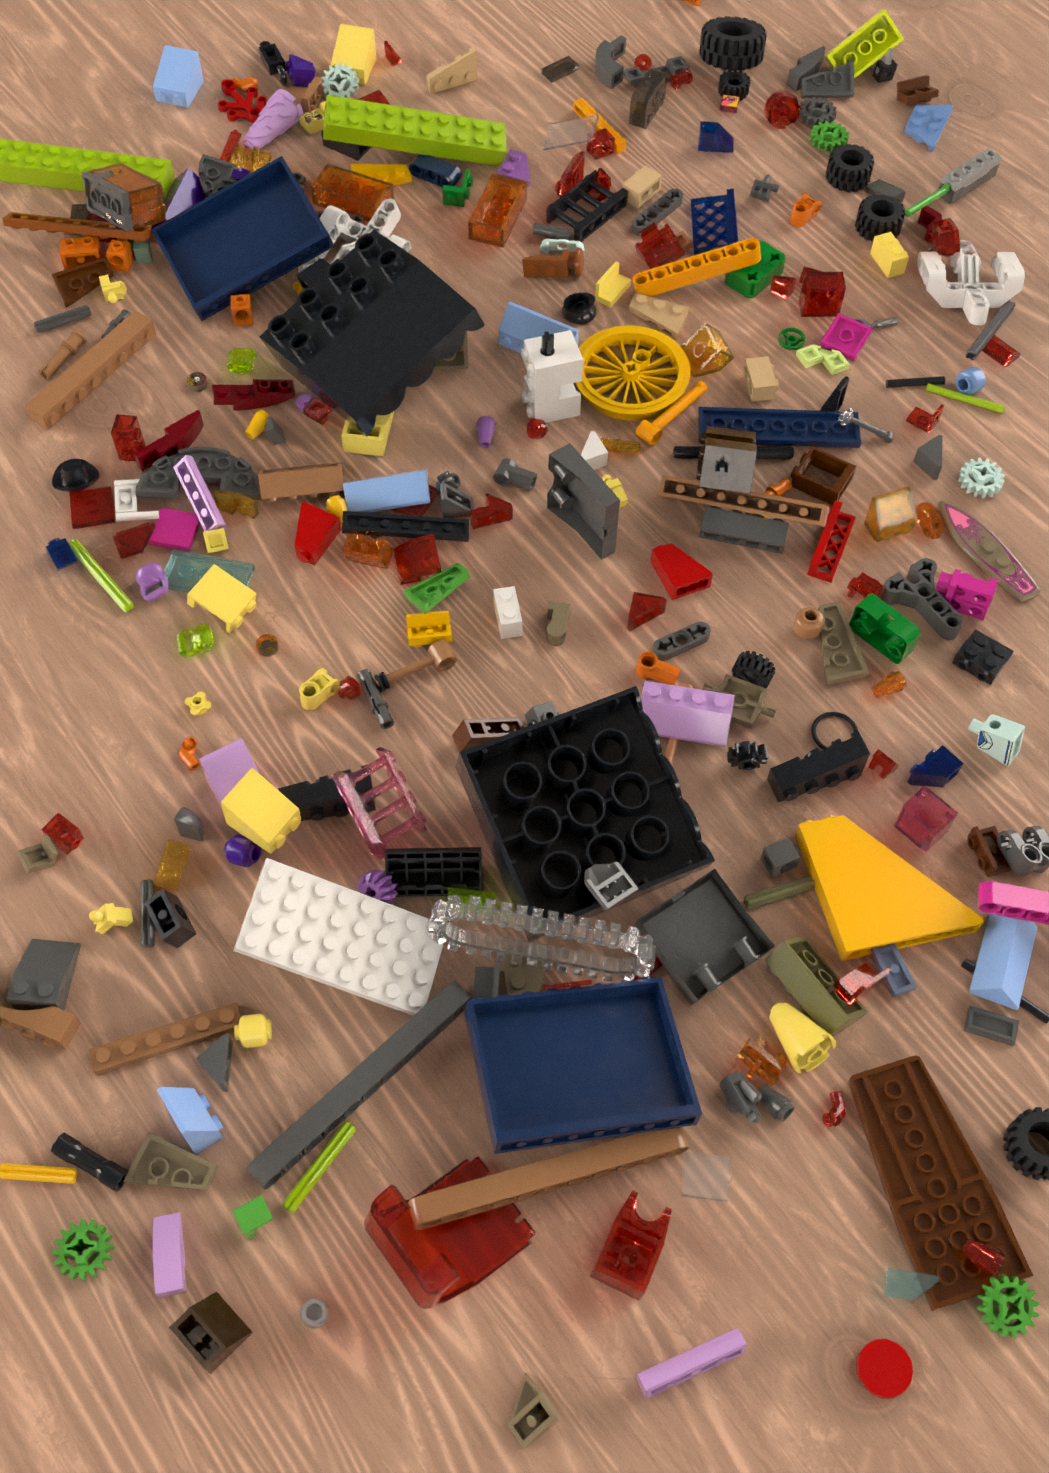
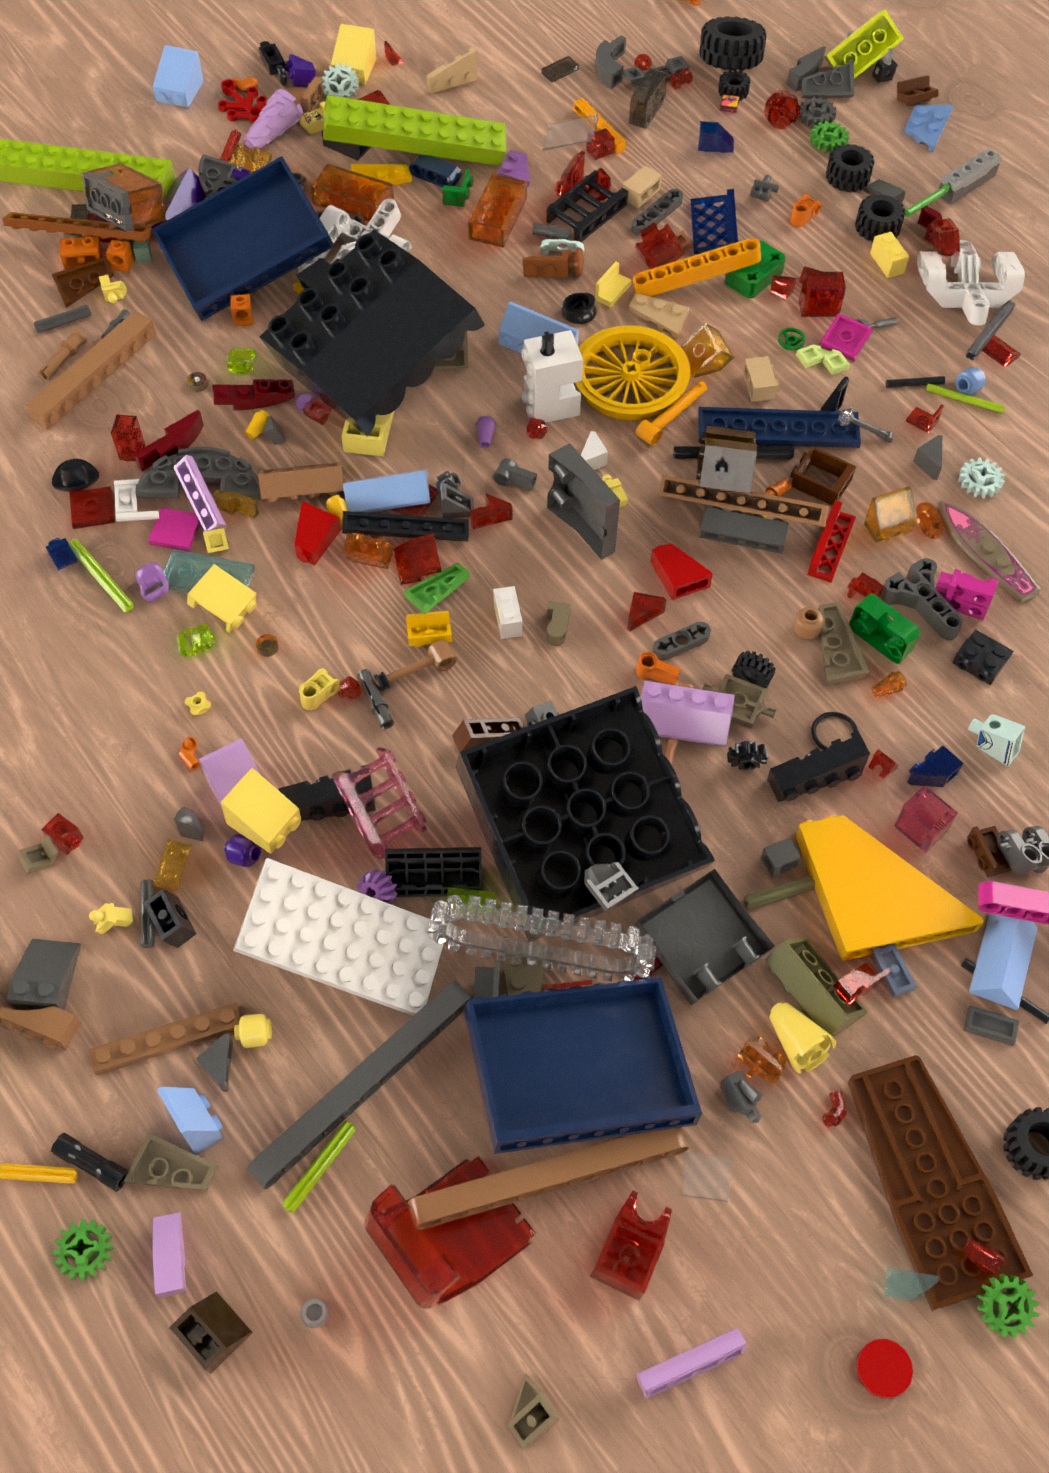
(133, 540): clear red slope -> none
(252, 1216): bright green panel -> none
(619, 445): clear yellow axle -> none
(776, 1103): dark grey cone -> none

